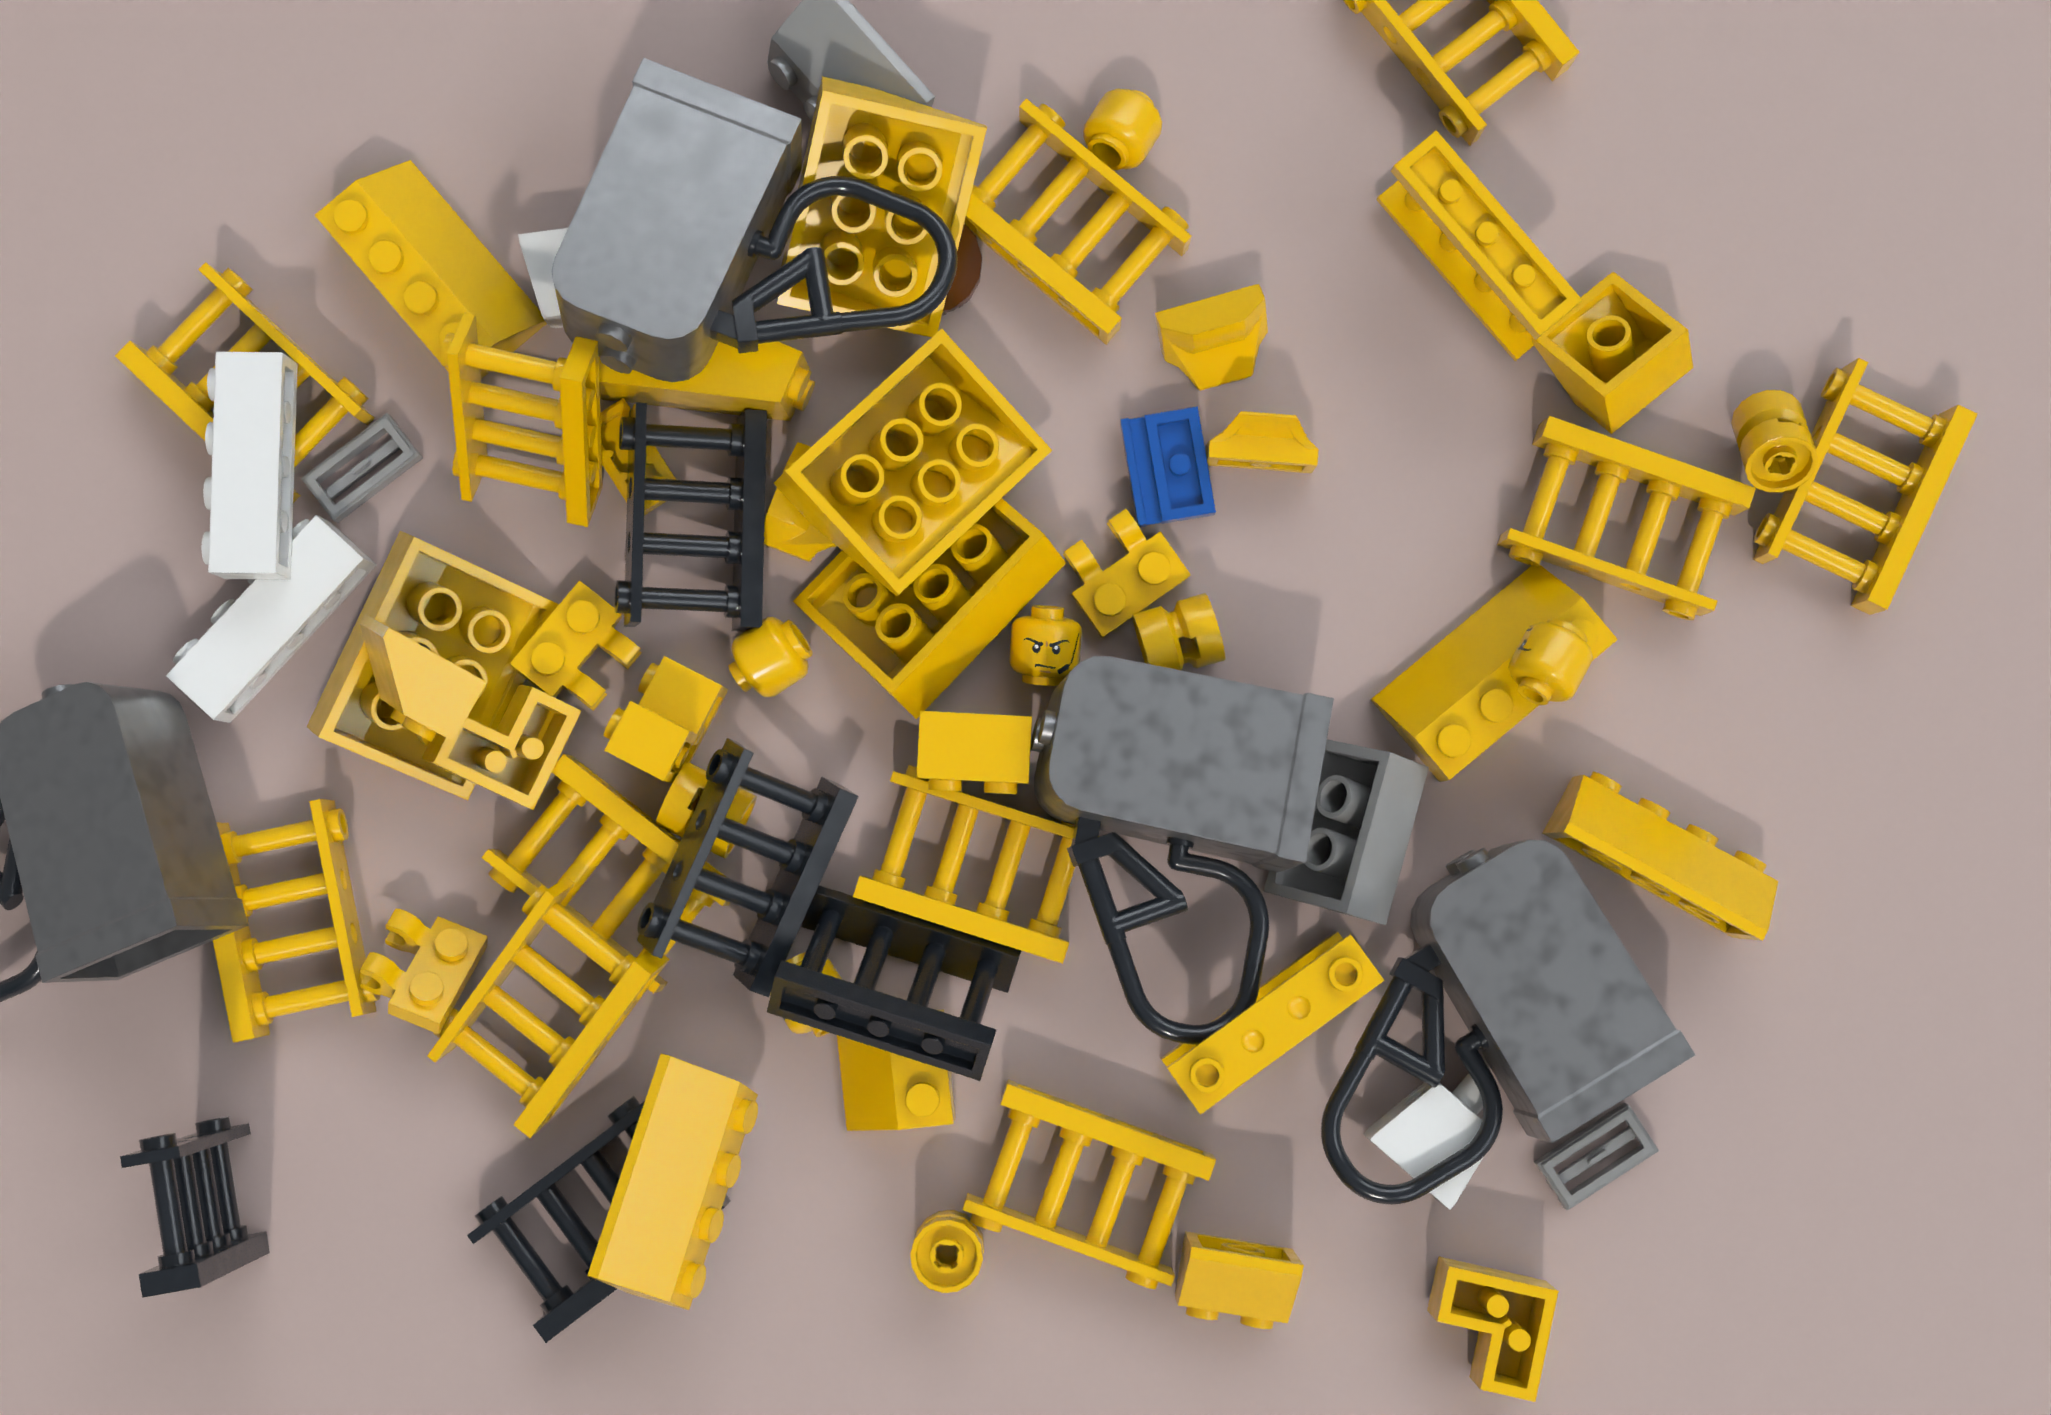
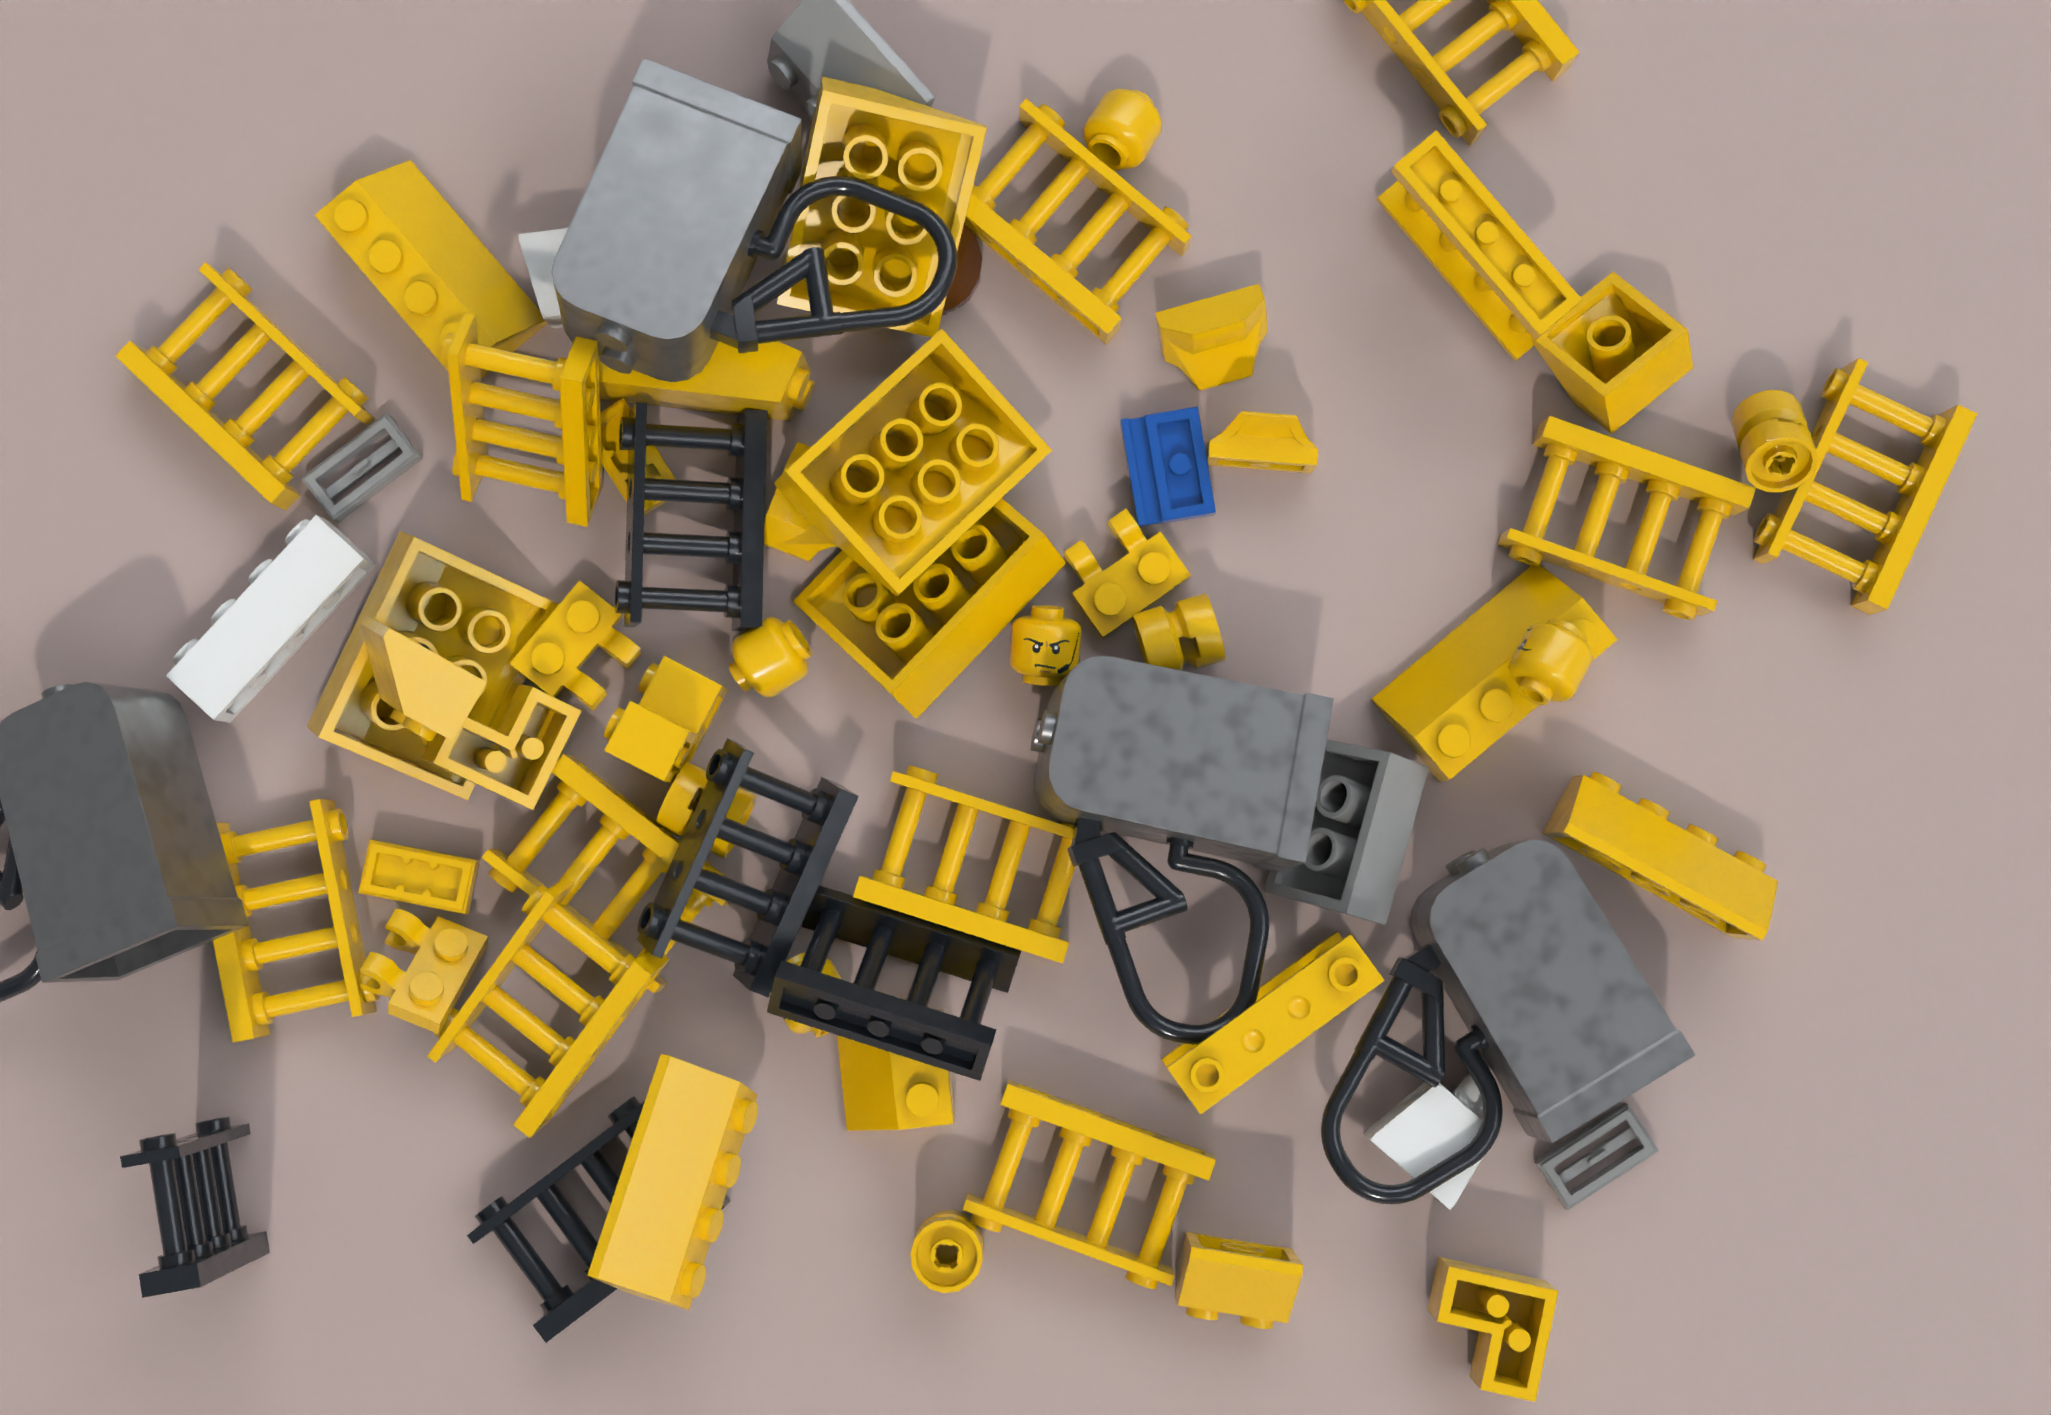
(251, 465): white brick -> none
(419, 876): none -> yellow plate
(974, 749): yellow slope -> none

